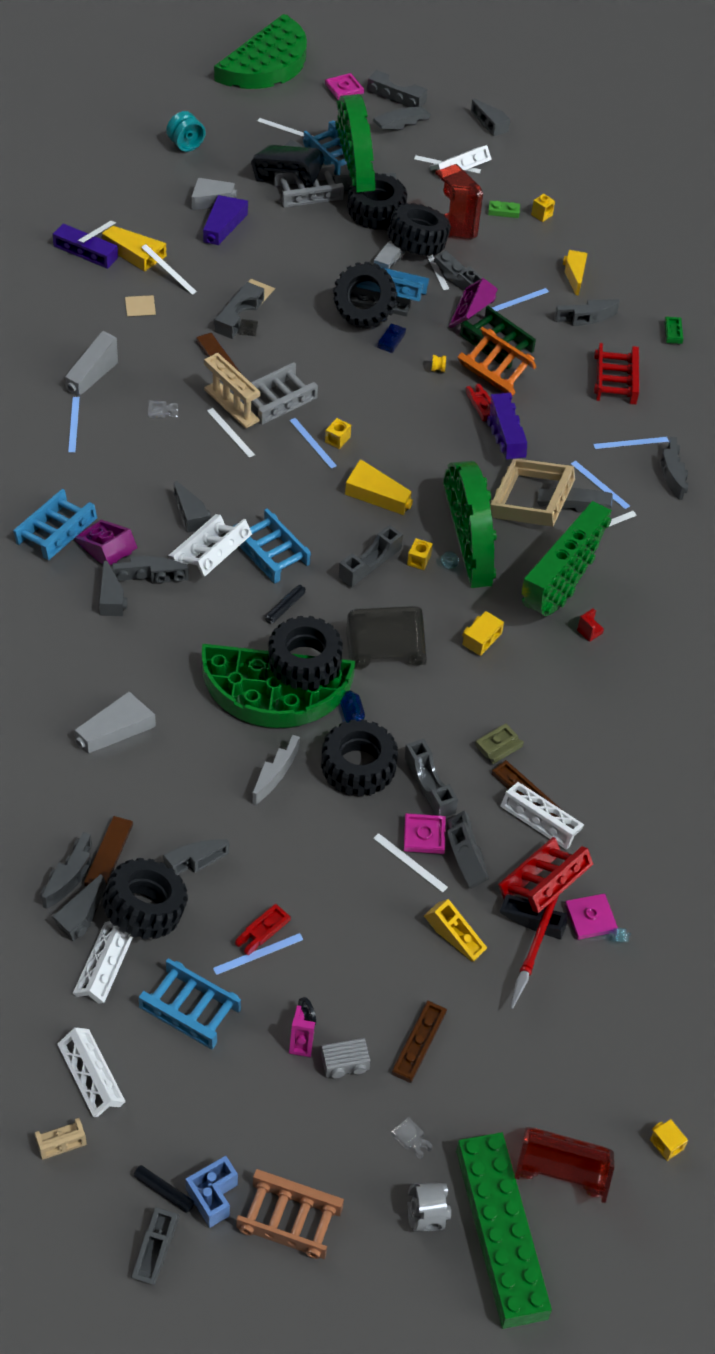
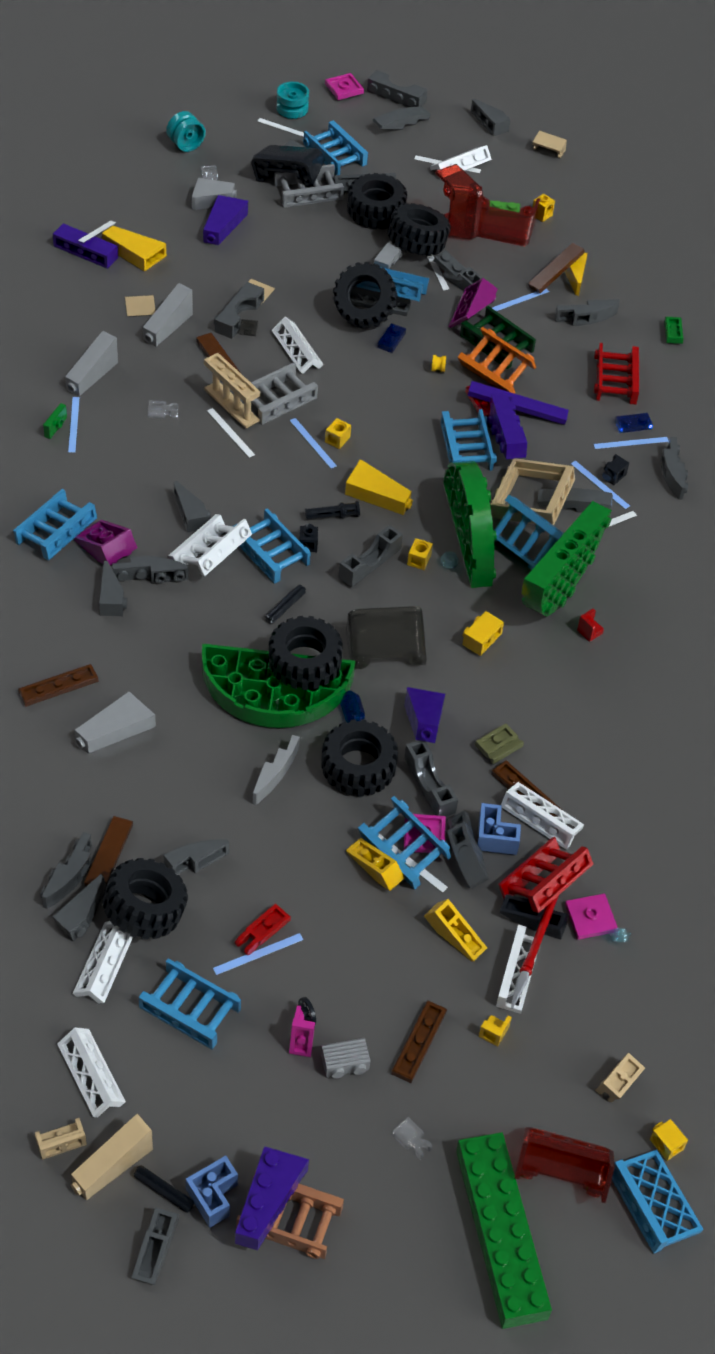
(55, 421): none -> green plate
(58, 685): none -> reddish brown tile
(113, 1158): none -> tan slope
(169, 269): white sticker -> none
(169, 315): none -> light grey slope
(209, 172): none -> clear plate
(267, 58): green brick -> none
(270, 1190): none -> dark purple wedge
(292, 100): none -> teal wheel
(298, 341): none -> white fence
(309, 534): none -> black brick
(331, 511): none -> black pin
(356, 141): green brick -> none
(376, 863): none -> yellow slope
(411, 874): none -> dark azure fence
(424, 712): none -> dark purple slope
(428, 1206): light grey brick -> none
(454, 447): none -> dark azure fence
(494, 834): none -> medium blue brick
(494, 1029): none -> yellow panel
(507, 225): none -> clear red windscreen
(510, 969): none -> white fence
(522, 403): none -> dark purple tile
(541, 526): none -> dark azure fence
(550, 142): none -> tan hinge
(556, 267): none -> reddish brown tile
(615, 470): none -> black brick
(621, 1078): none -> tan hinge
(633, 422): none -> clear blue plate
(640, 1205): none -> dark azure fence

